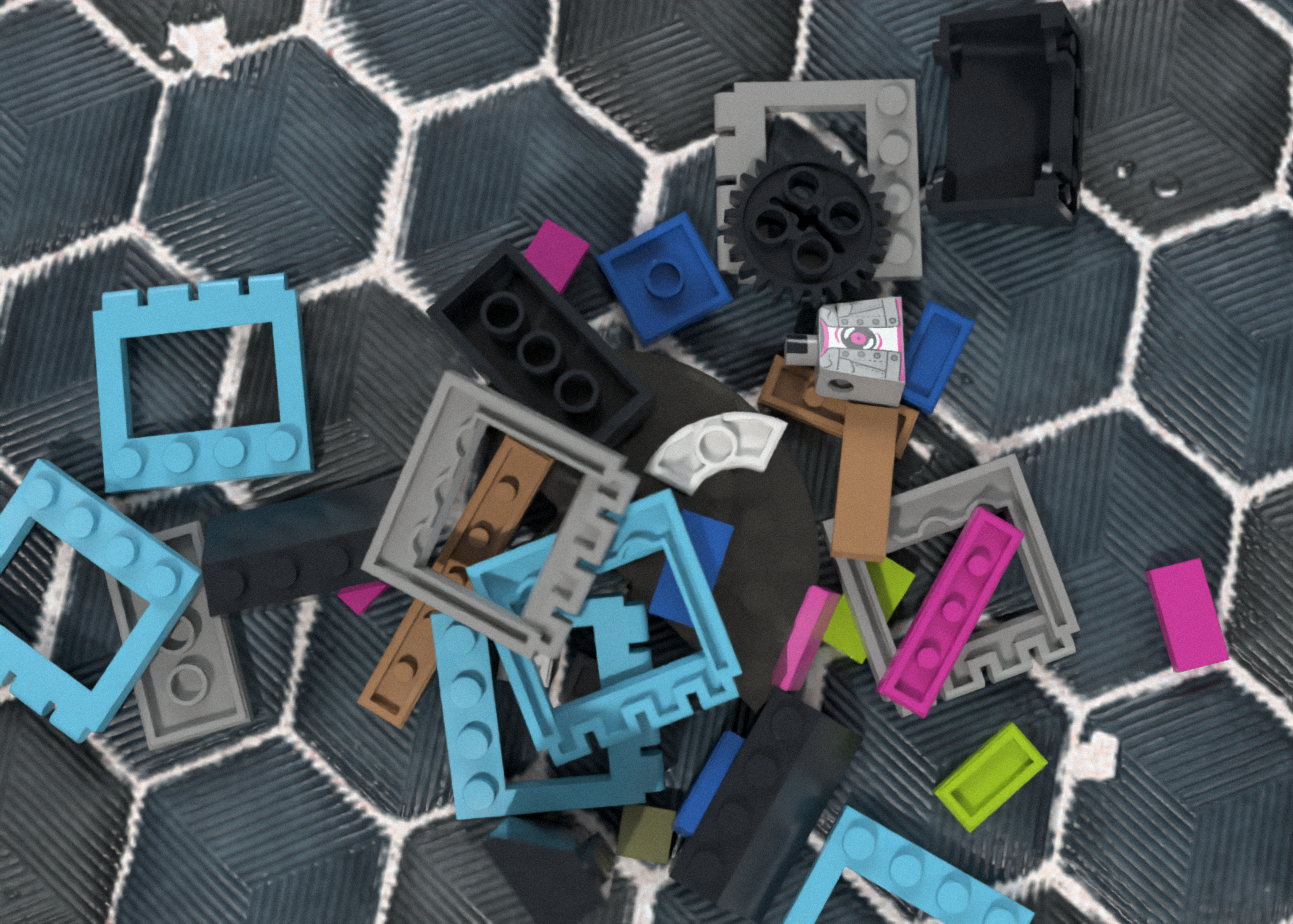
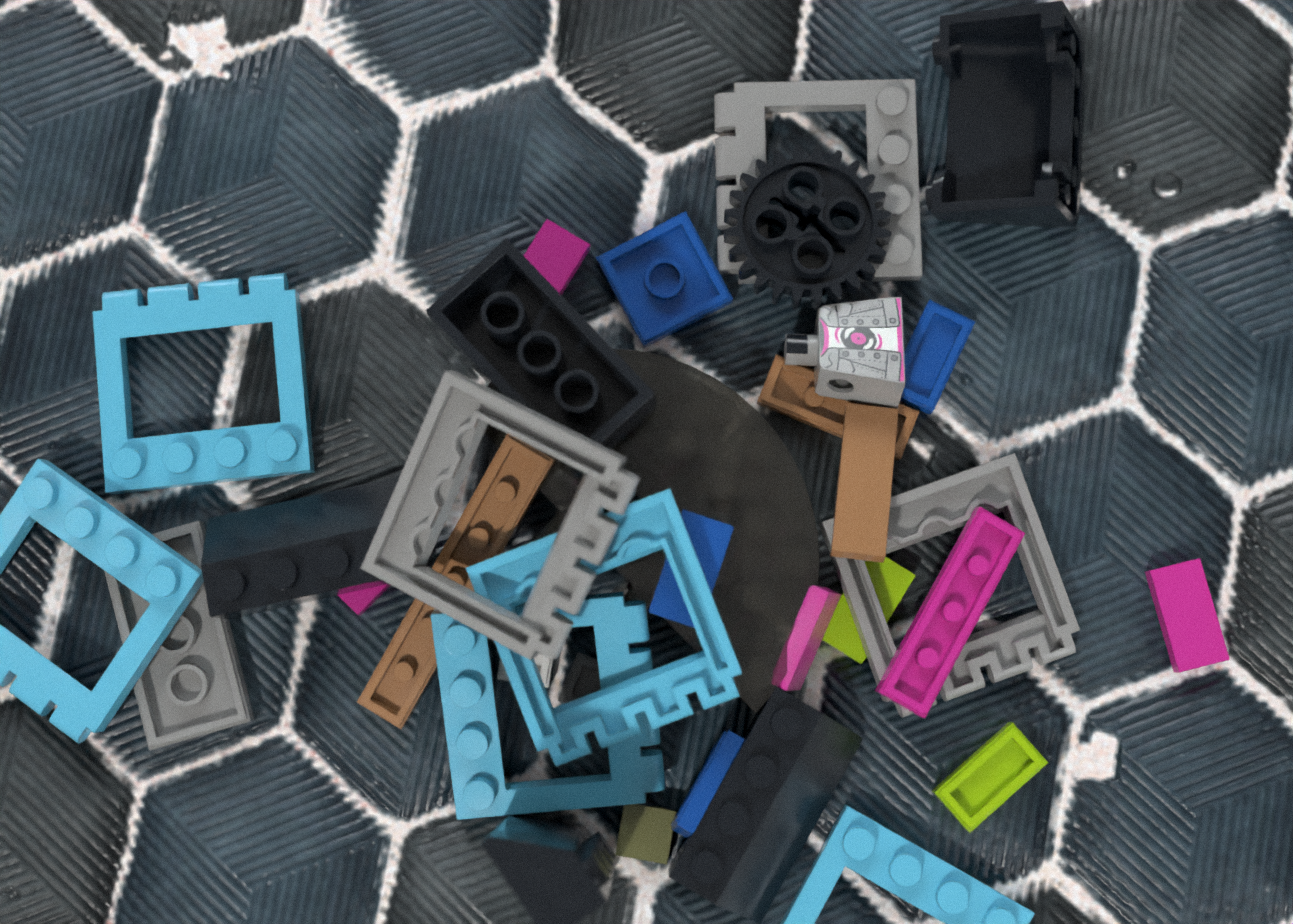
(713, 446): white tile -> none

